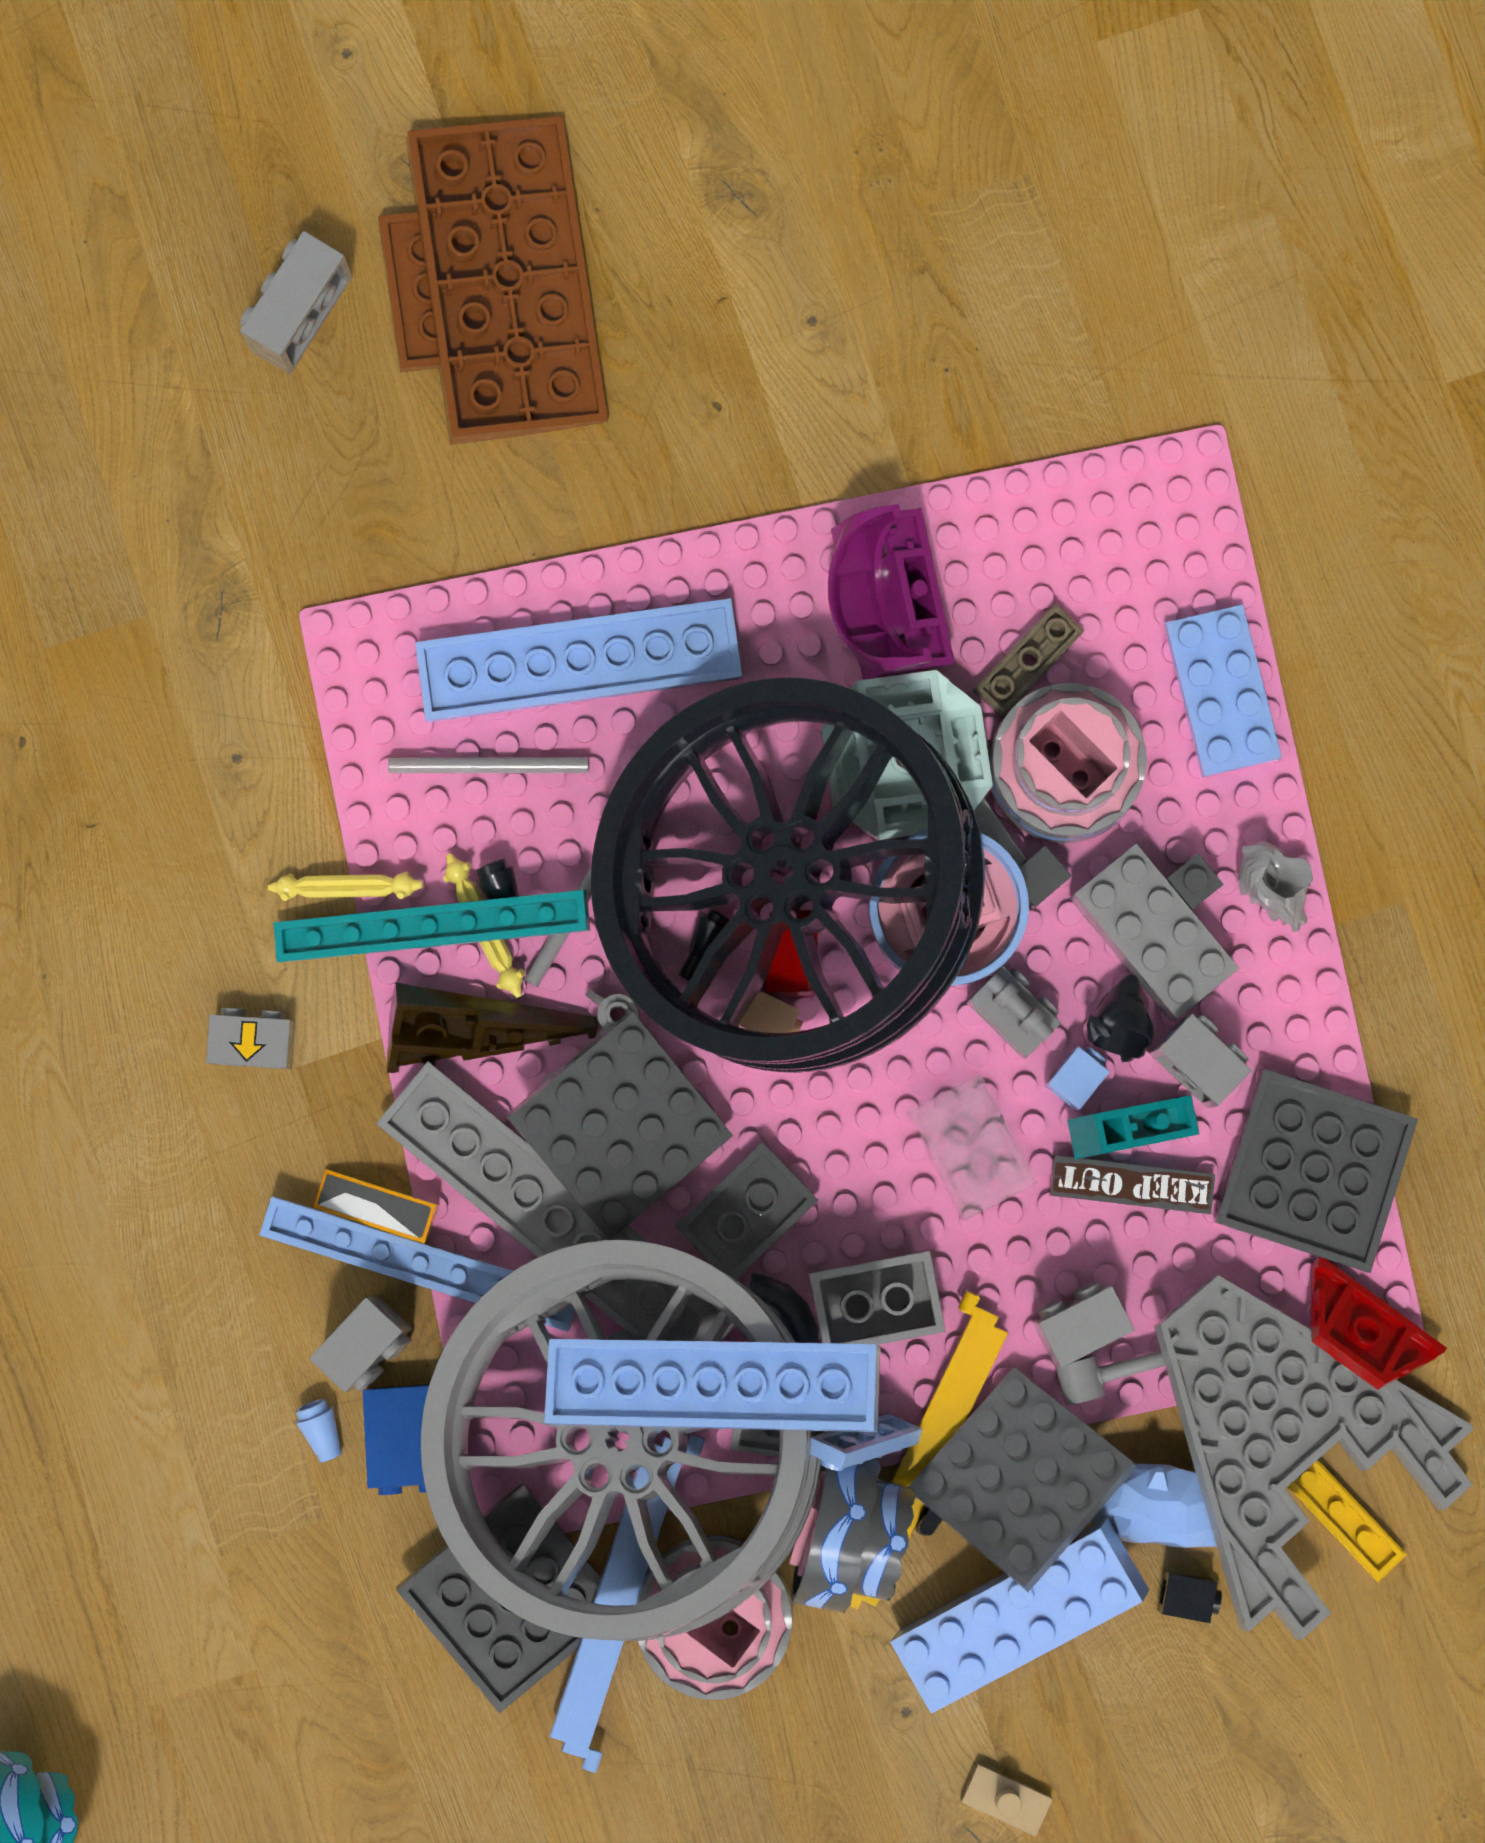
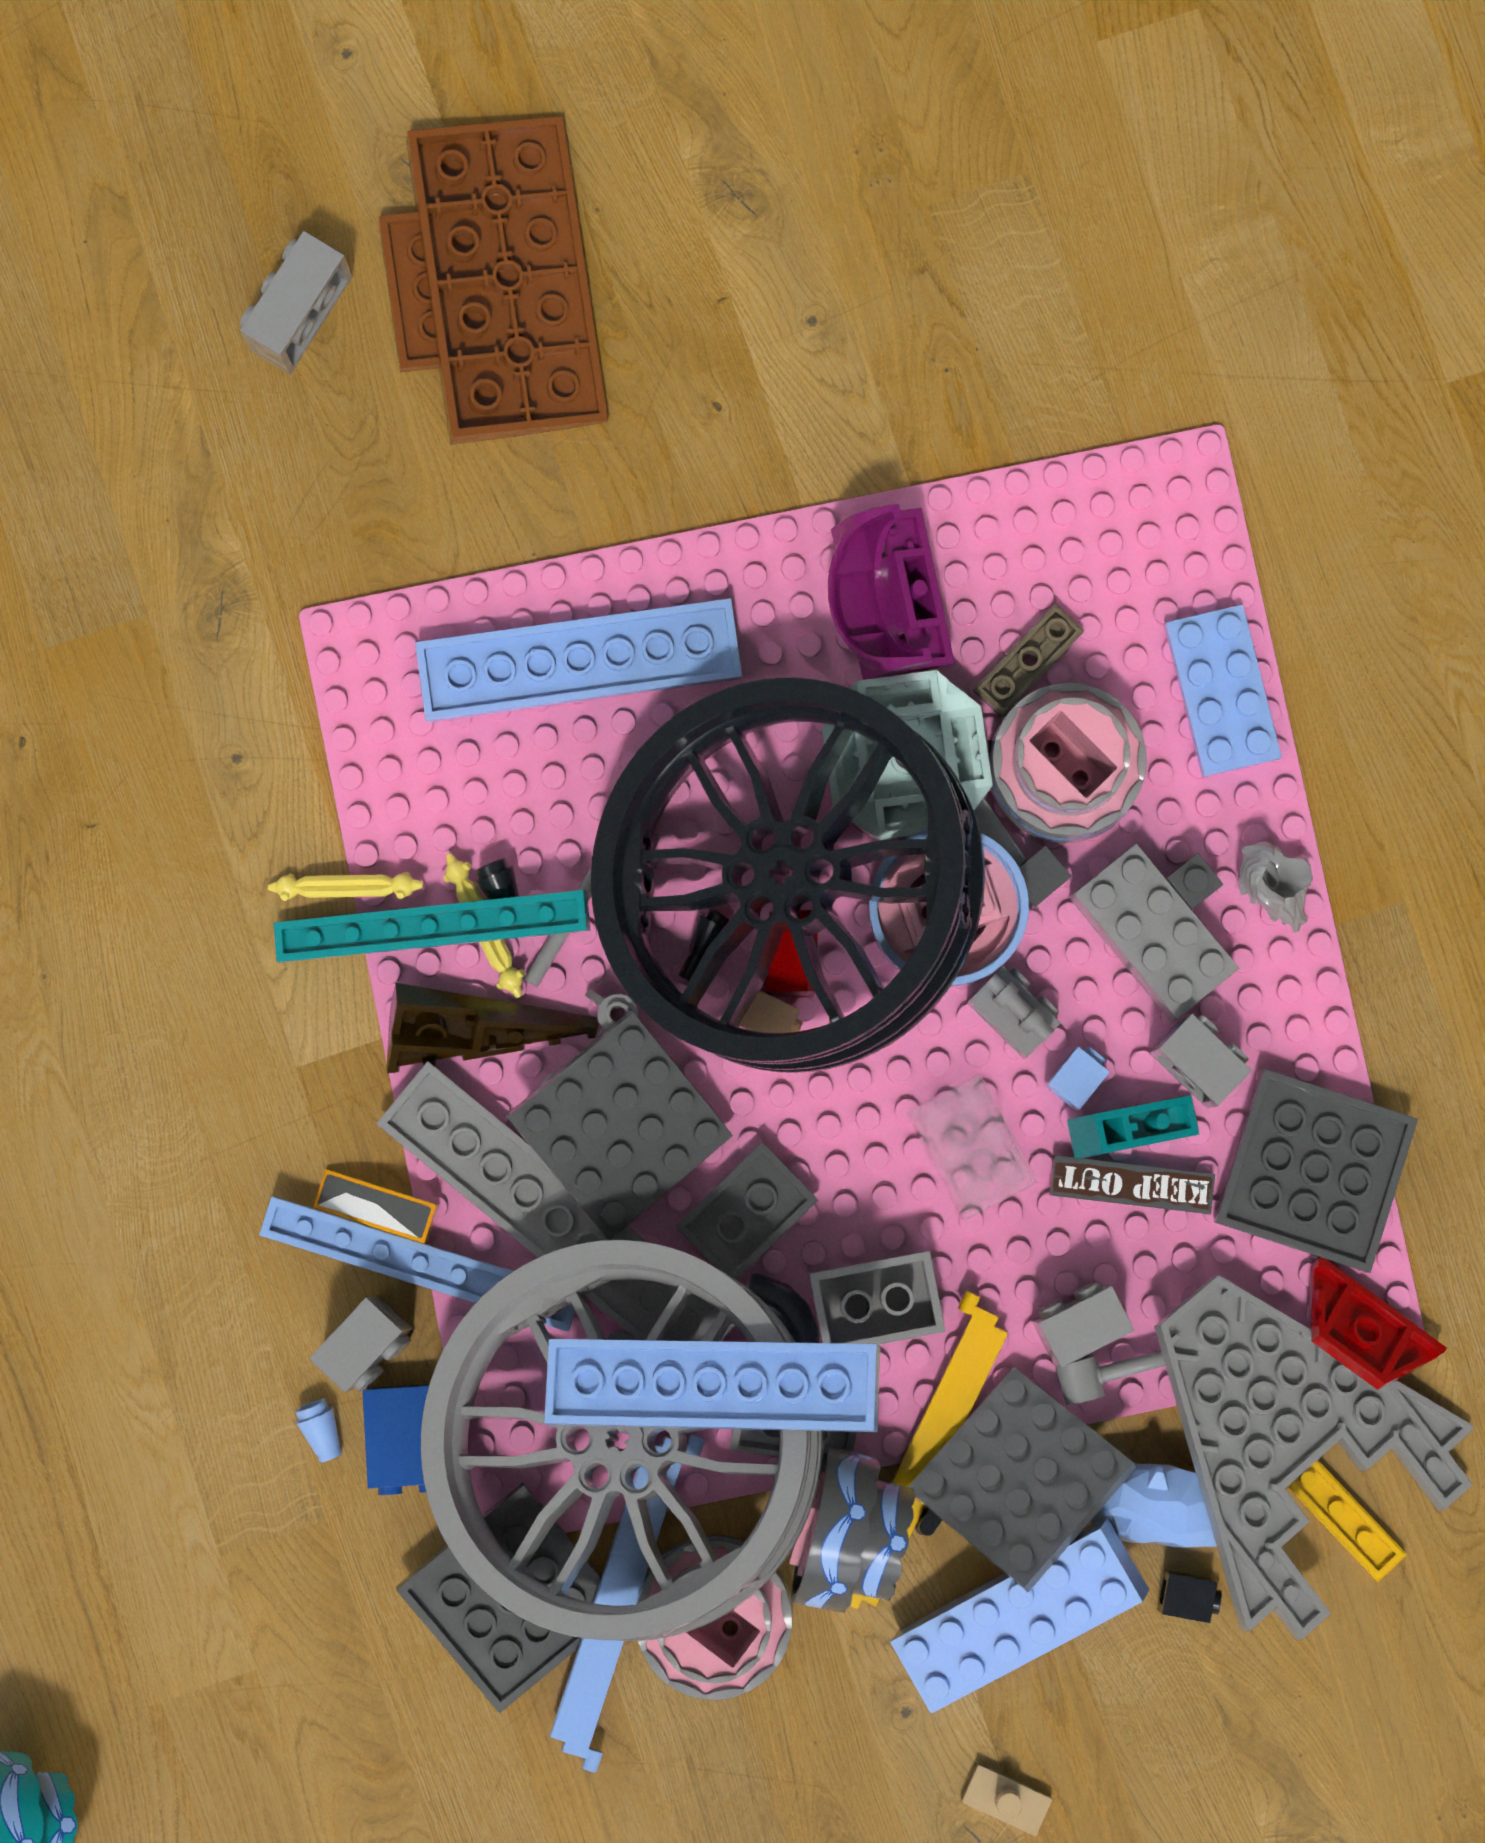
(250, 1040): light grey brick -> none
(488, 765): light grey piece -> none
(846, 1448): light blue plate -> none
(1122, 1022): black hat -> none

